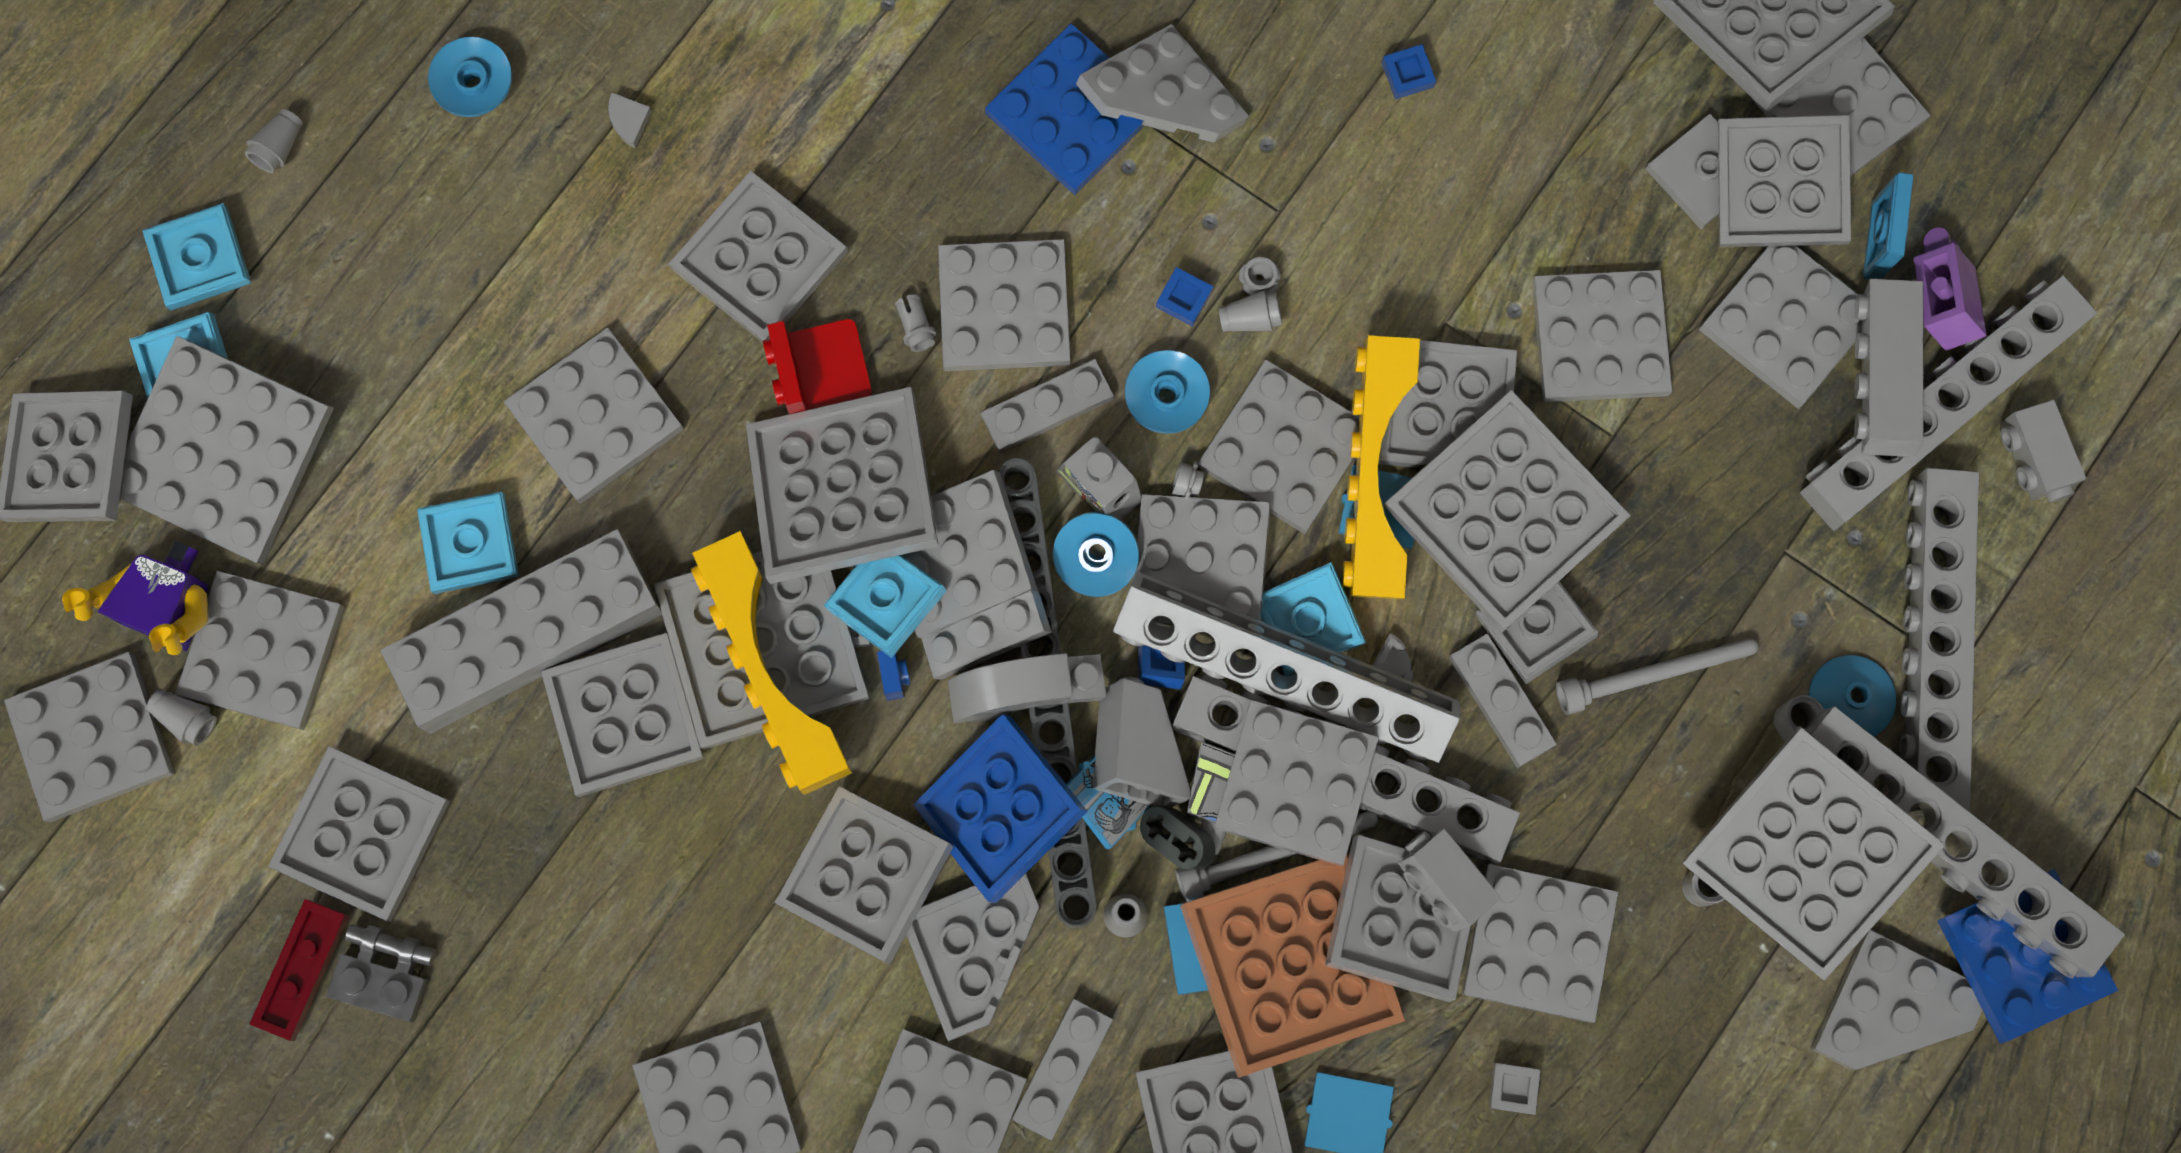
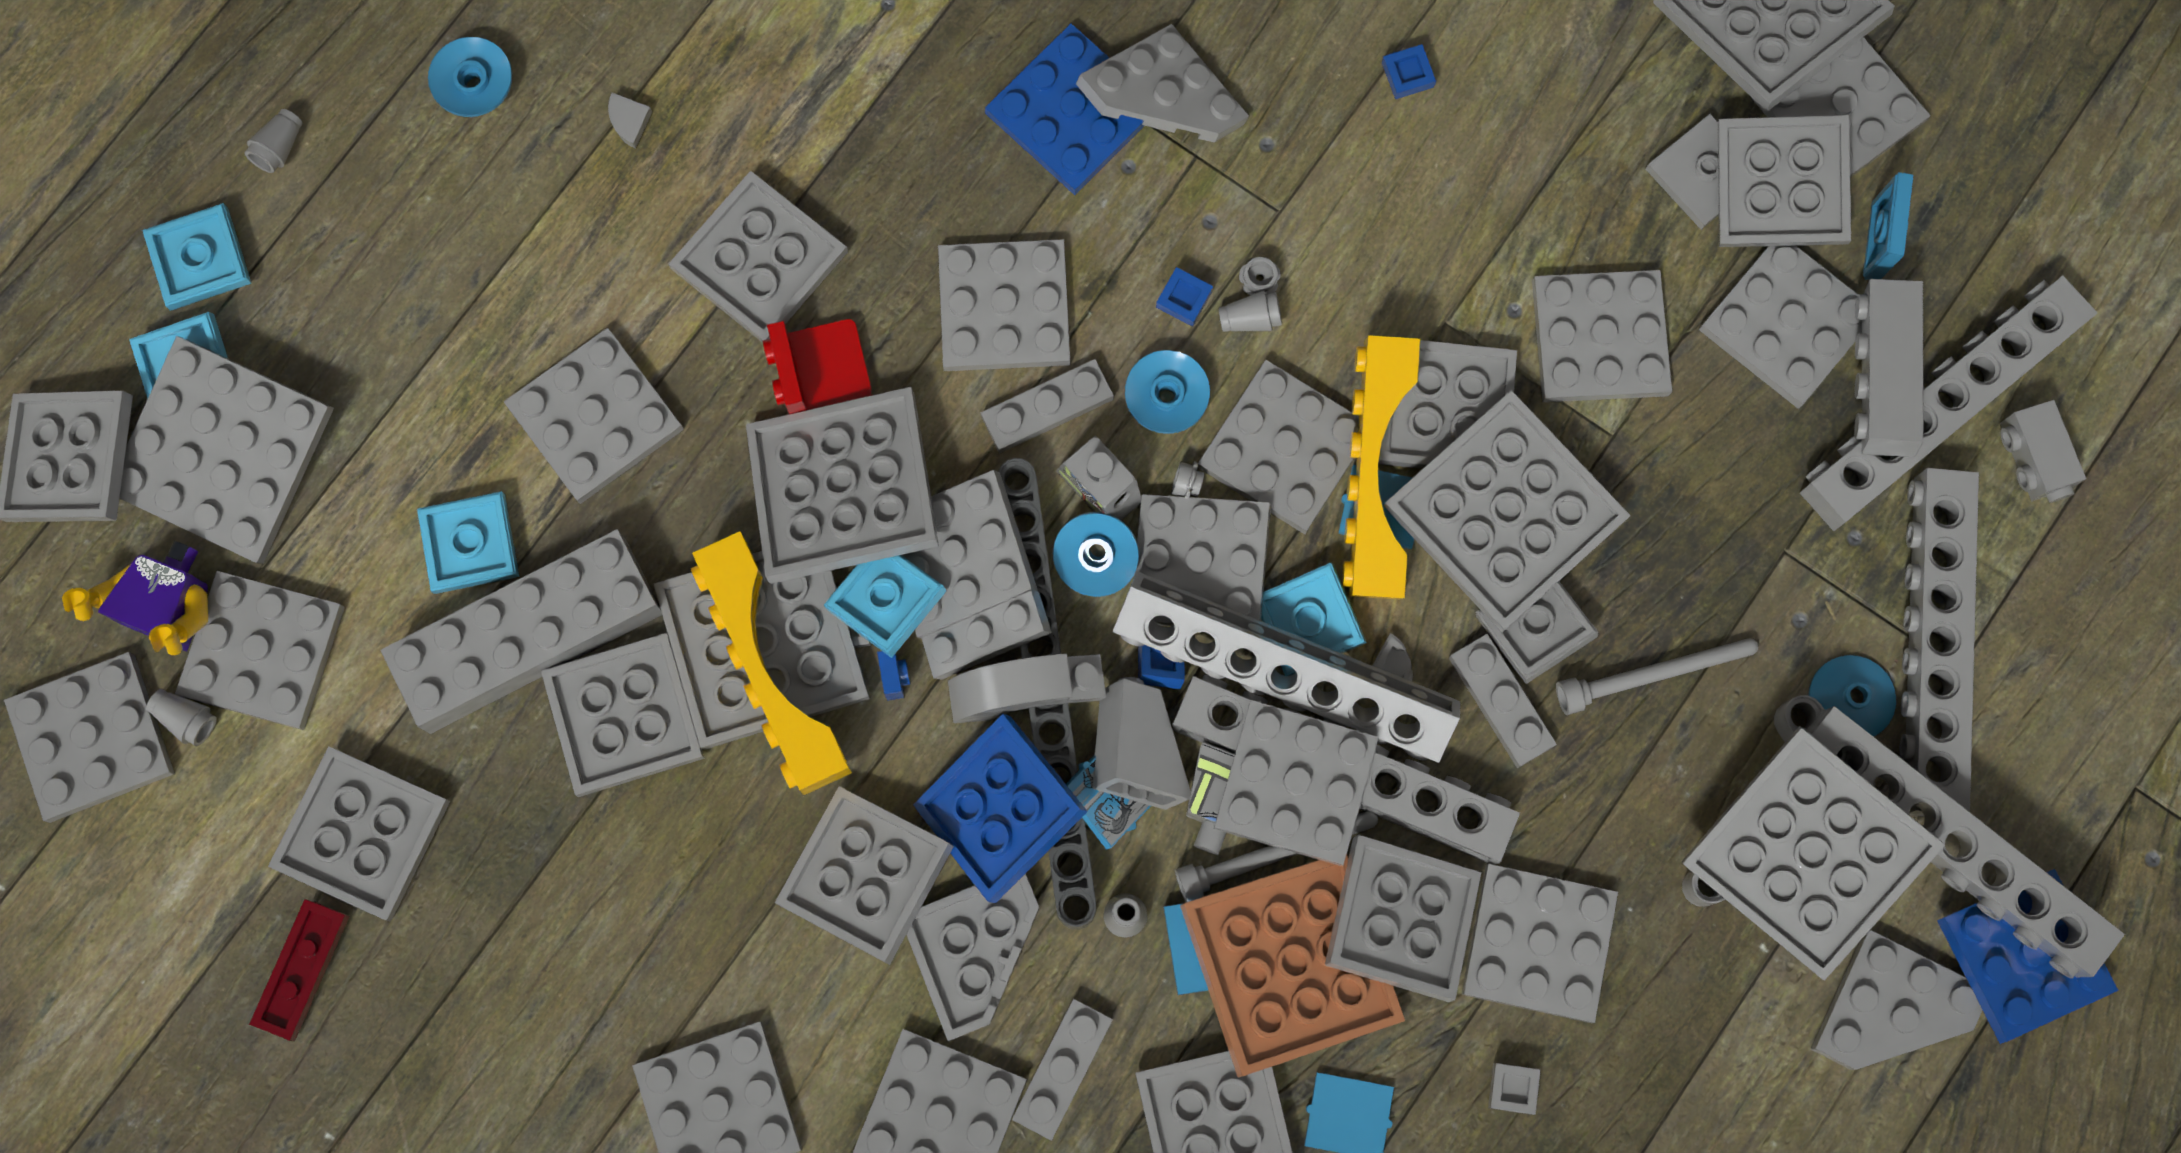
(376, 986): flat silver plate -> none
(915, 323): light grey pin -> none
(1172, 844): pearl dark grey beam -> none
(1447, 880): light grey brick -> none
(1949, 291): medium lavender brick -> none

